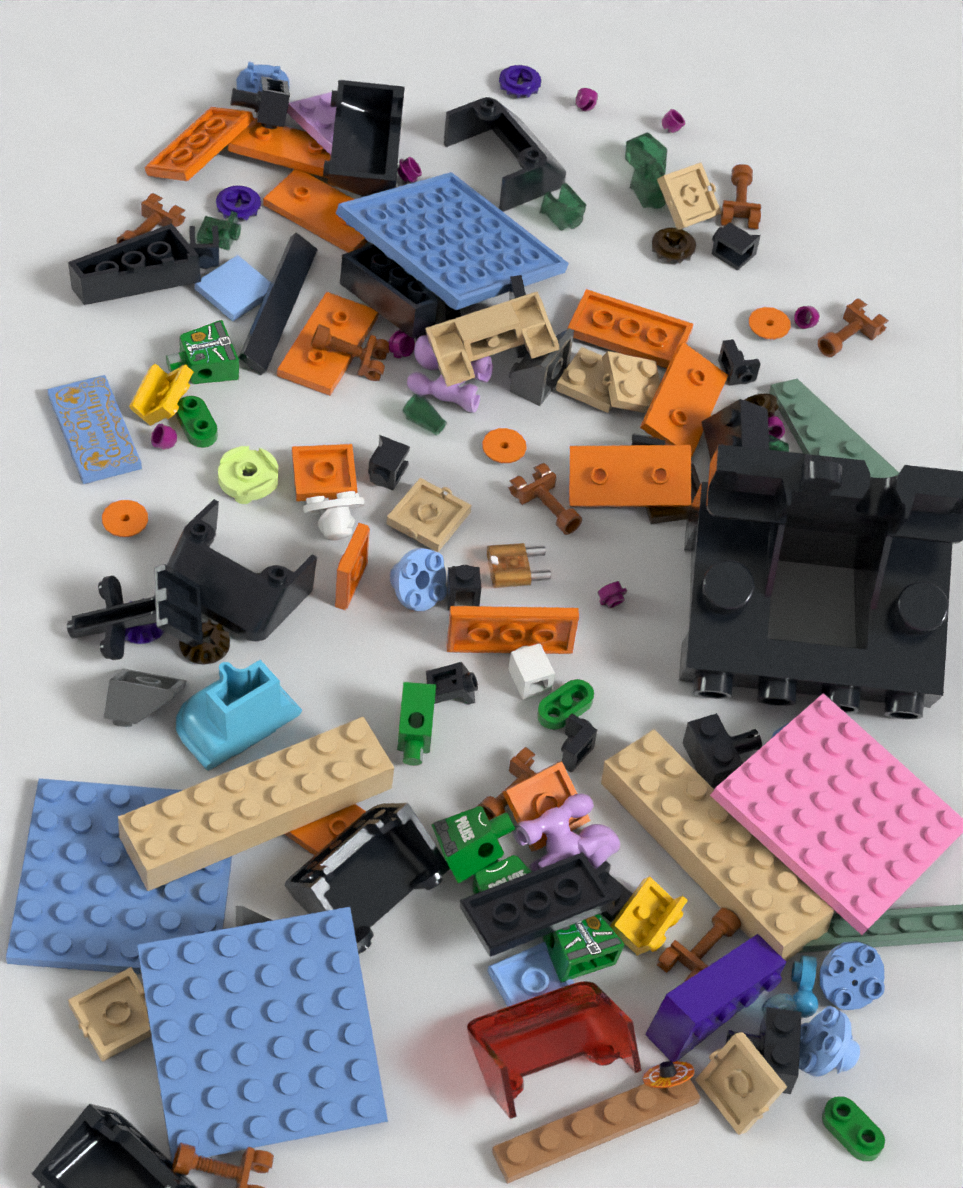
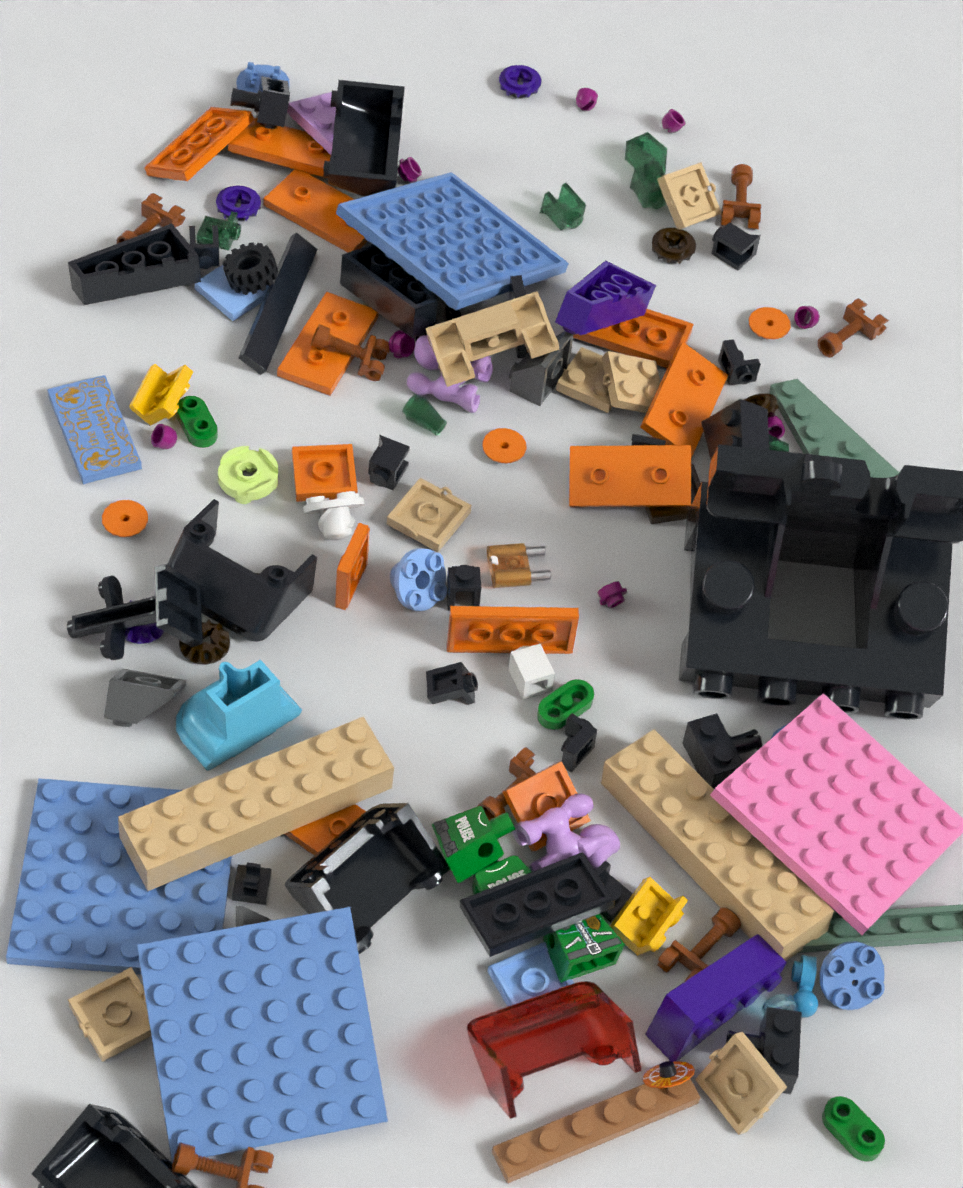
(207, 353): green torso -> none
(247, 257): none -> black tyre
(252, 883): none -> black tile
(416, 721): green torso -> none
(539, 167): black windscreen -> none
(545, 480): dark orange bar -> none
(604, 299): none -> dark purple wedge
(827, 1044): light blue plate -> none

